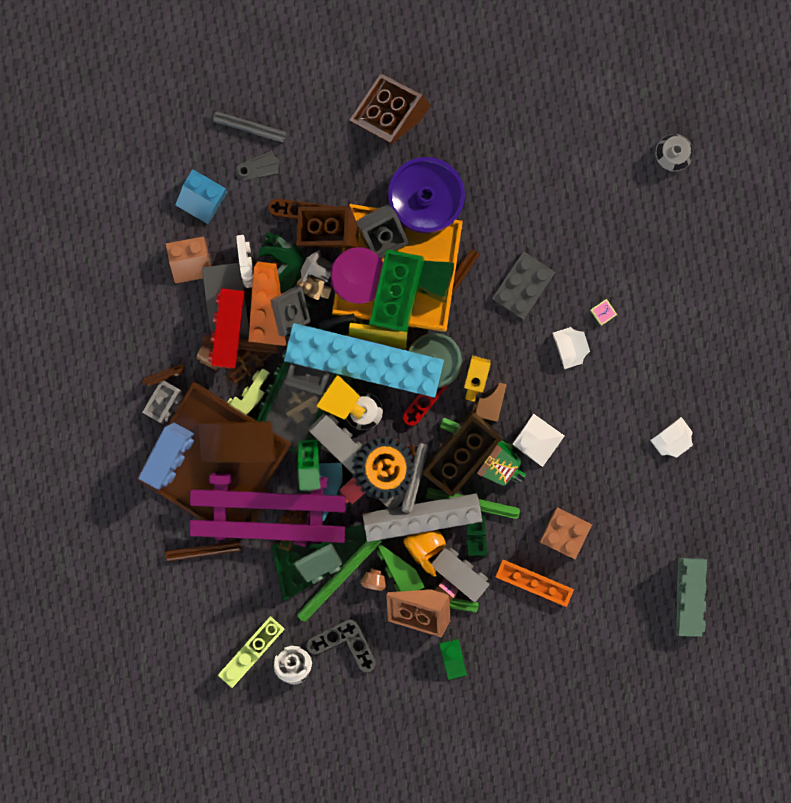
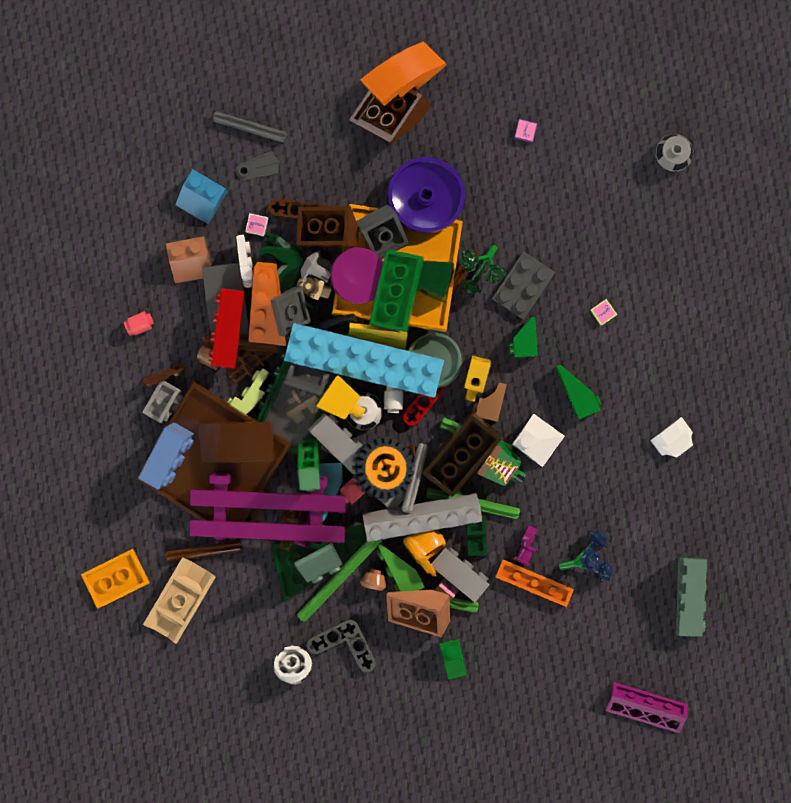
(115, 578): none -> light orange tile
(139, 323): none -> coral brick
(179, 600): none -> tan piece
(251, 652): yellowish green slope -> none
(256, 225): none -> bright pink tile
(393, 399): none -> white brick
(403, 72): none -> orange slope
(493, 274): none -> dark green plant
(525, 130): none -> bright pink tile
(525, 341): none -> green slope
(526, 550): none -> magenta connector
(565, 533): nougat brick -> none
(571, 346): white slope -> none
(580, 397): none -> green slope
(590, 559): none -> dark blue plant
(648, 705): none -> magenta fence

